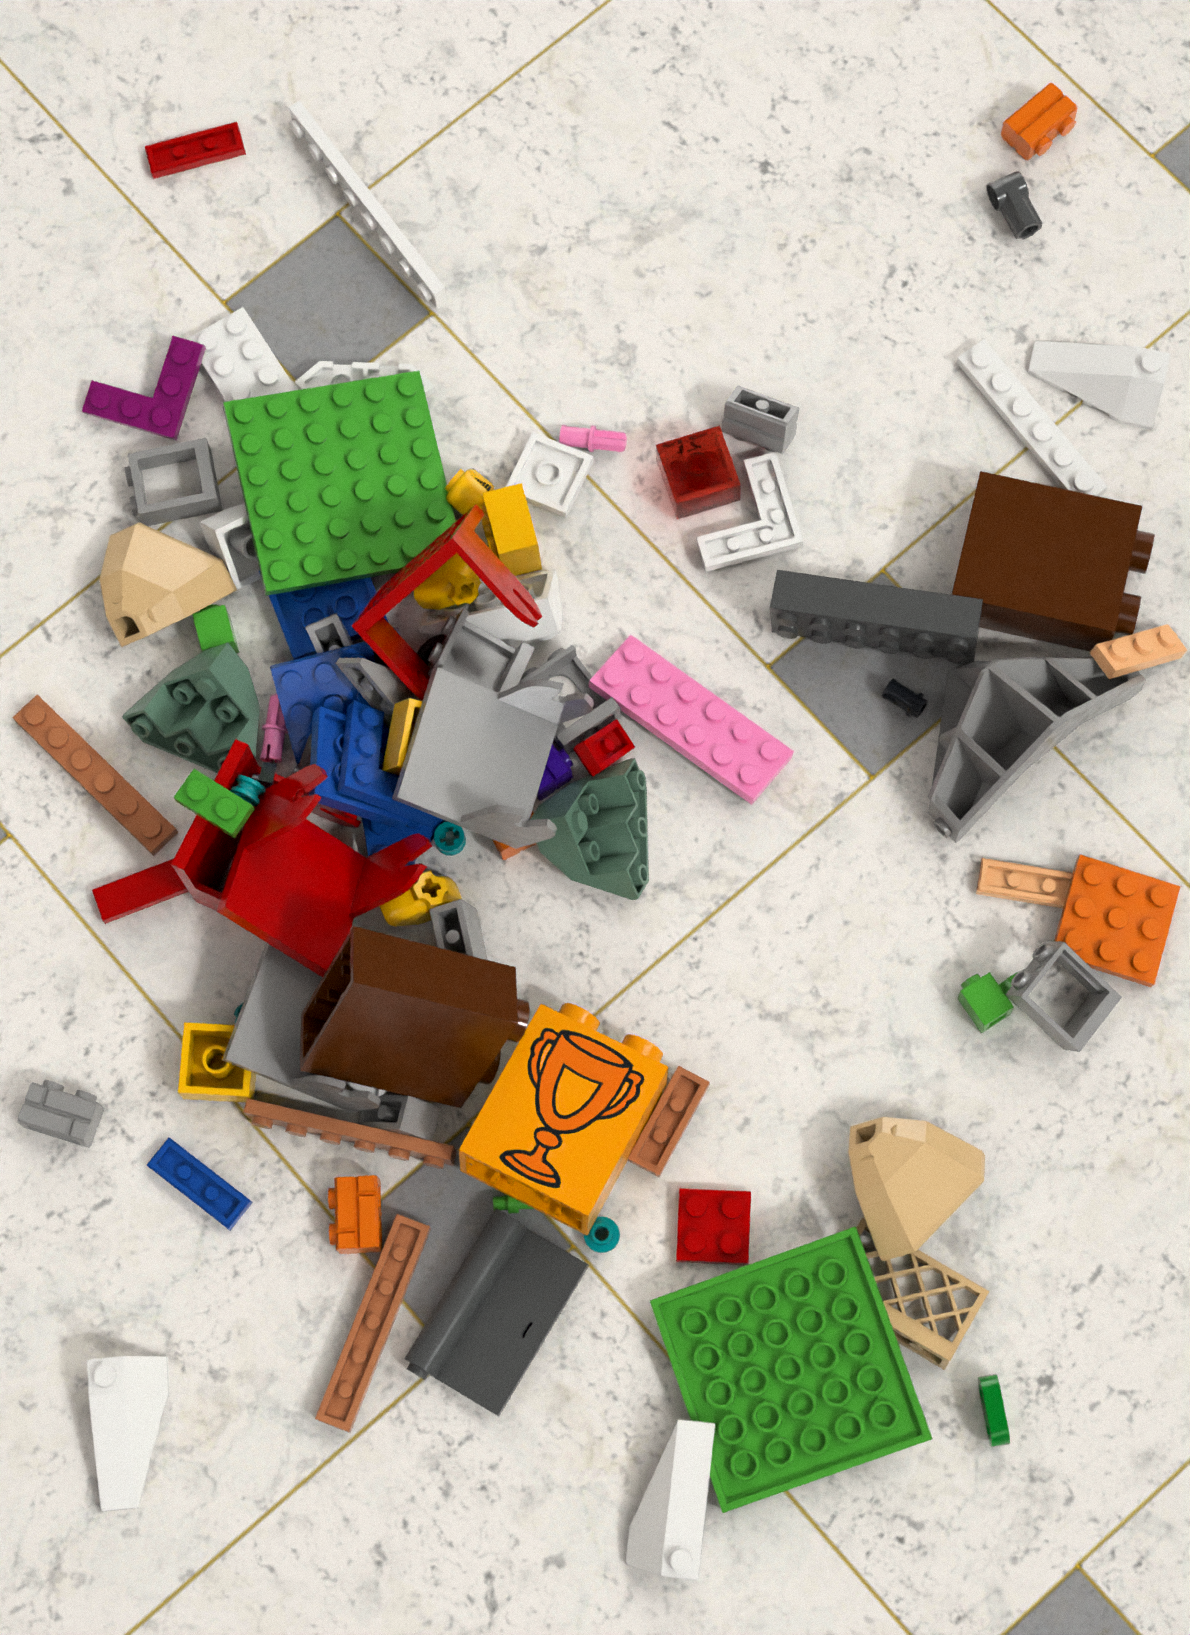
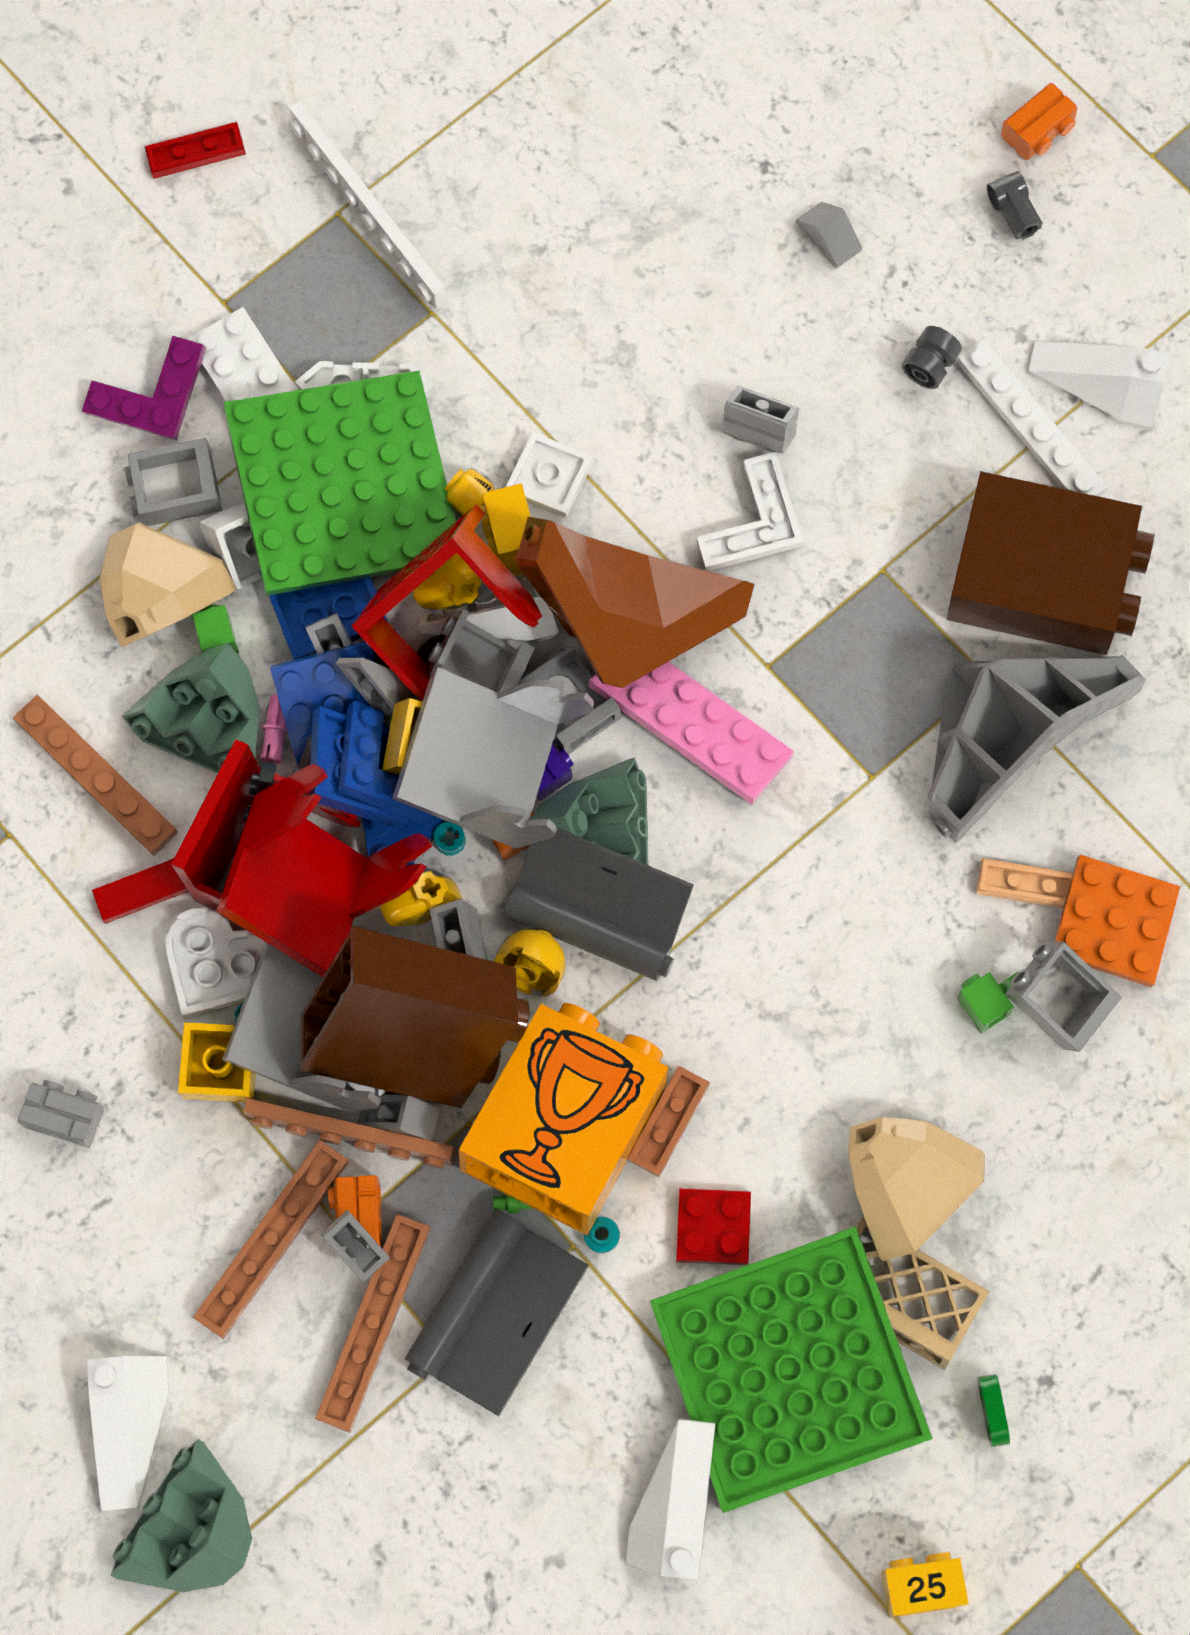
(189, 1530): none -> sand green brick
(199, 1183): blue tile -> none
(210, 961): none -> white plate
(214, 803): bright green plate -> none
(248, 789): teal bush -> none
(271, 1239): none -> nougat plate
(354, 1246): none -> light grey slope
(537, 960): none -> yellow cylinder
(593, 438): bright pink axle -> none
(600, 902): none -> dark grey door
(603, 747): red slope -> none
(624, 604): none -> dark orange panel
(698, 472): clear red brick -> none
(831, 232): none -> light grey slope
(875, 616): dark grey brick -> none
(905, 698): black pin -> none
(924, 1586): none -> yellow brick
(933, 353): none -> dark grey wheel
(1138, 651): light nougat plate -> none

